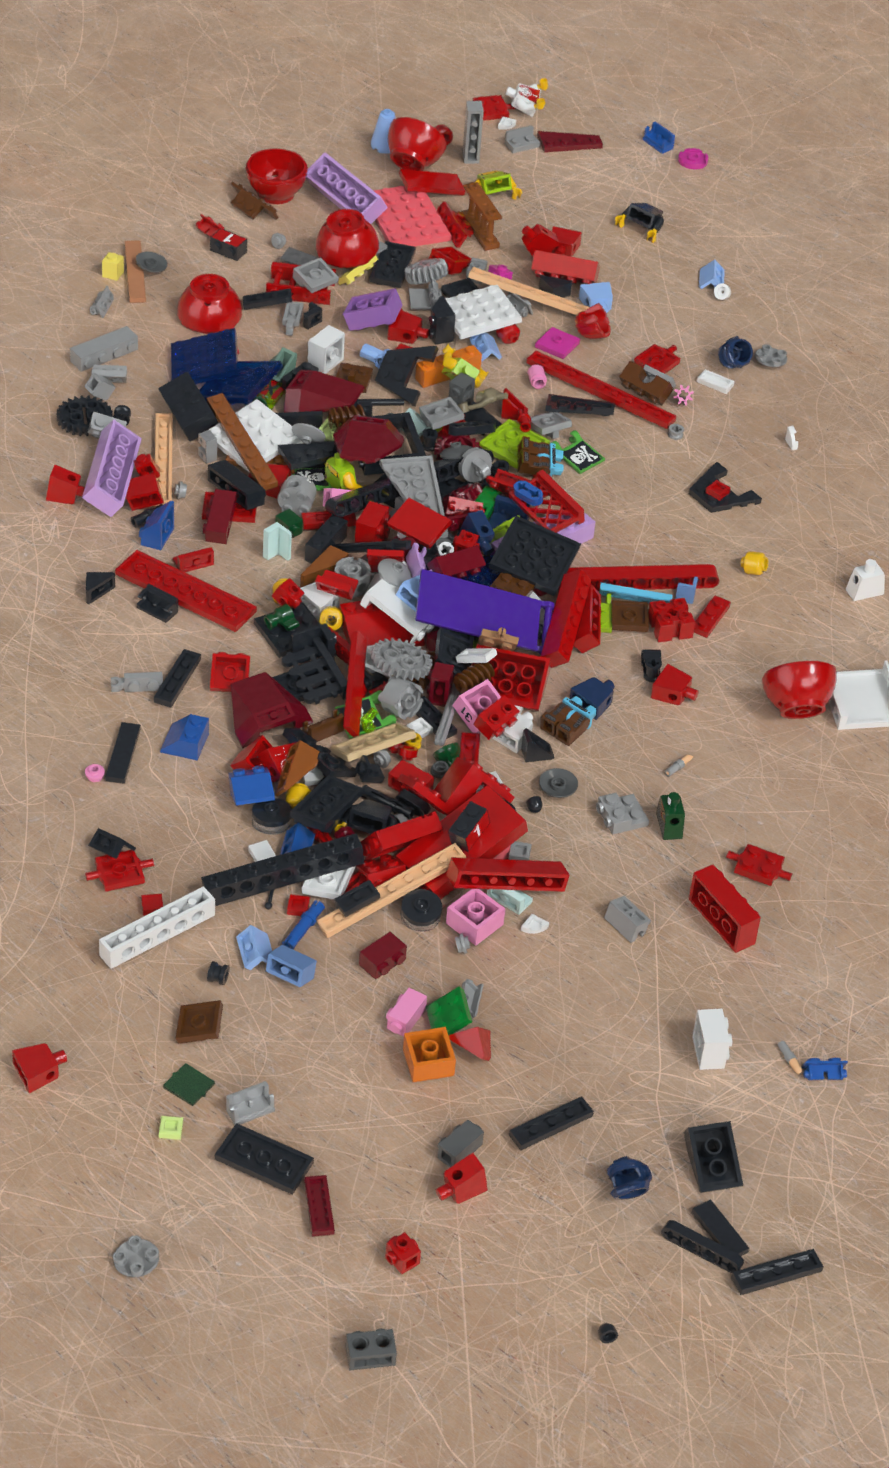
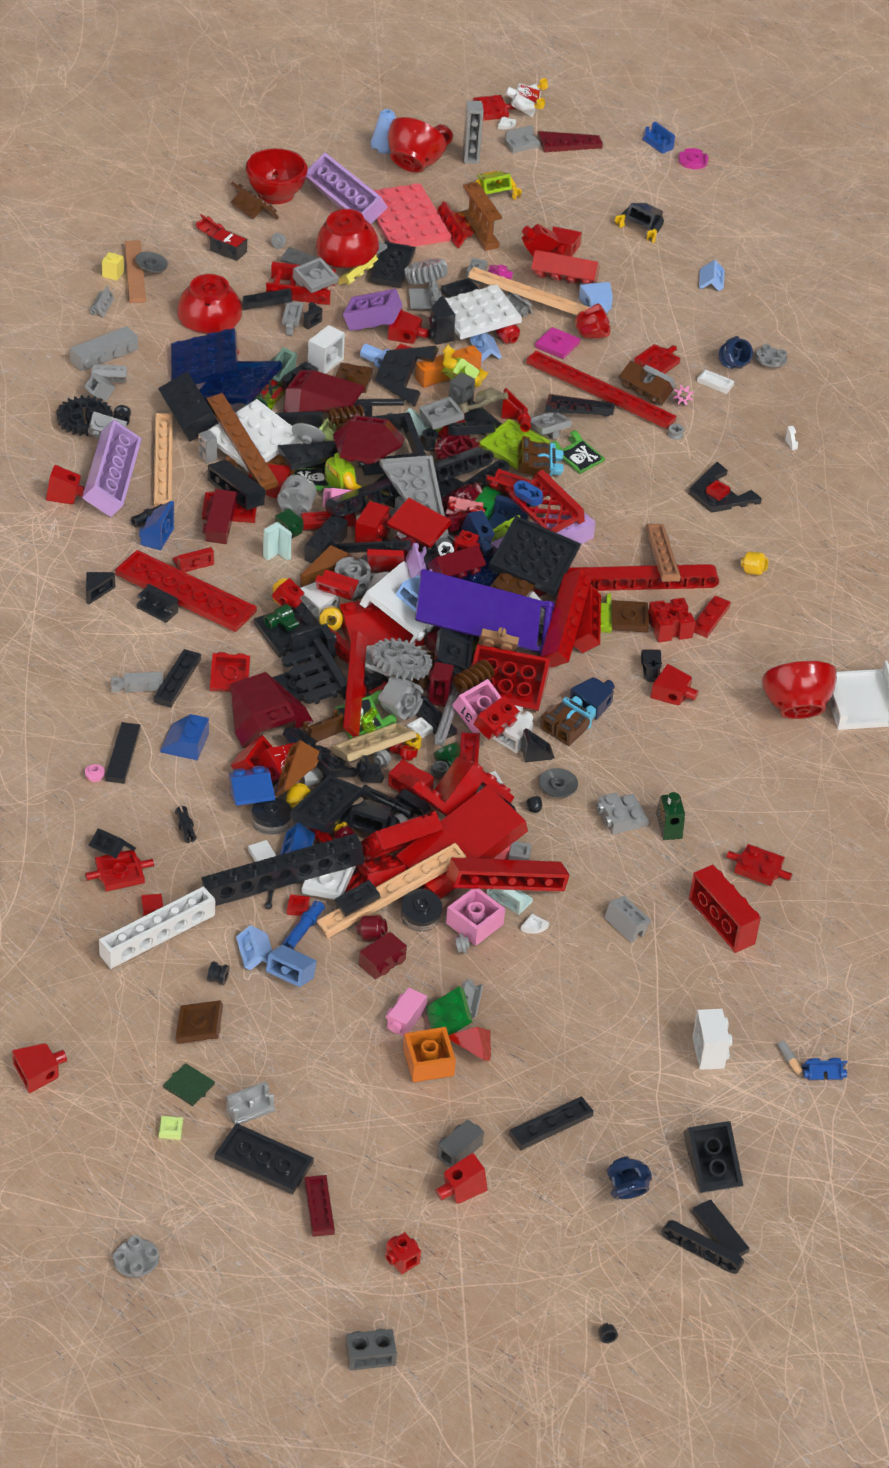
(144, 491): red torso -> none
(146, 463): red brick -> none
(180, 490): light grey plate -> none
(185, 824): none -> black pin
(372, 927): none -> dark red head
(394, 572): light grey dish -> none
(431, 182): red tile -> none
(454, 259): red plate -> none
(455, 451): dark grey dish -> none
(469, 826): black brick -> none
(475, 465): light grey tile -> none
(476, 655): white tile -> none
(537, 376): bright pink brick -> none
(555, 286): black slope -> none
(633, 594): medium azure tile -> none
(662, 552): none -> nougat tile
(678, 765): light grey piece -> none
(687, 591): medium blue panel -> none
(719, 289): white tile -> none
(777, 1272): black plate -> none
(866, 581): white torso -> none

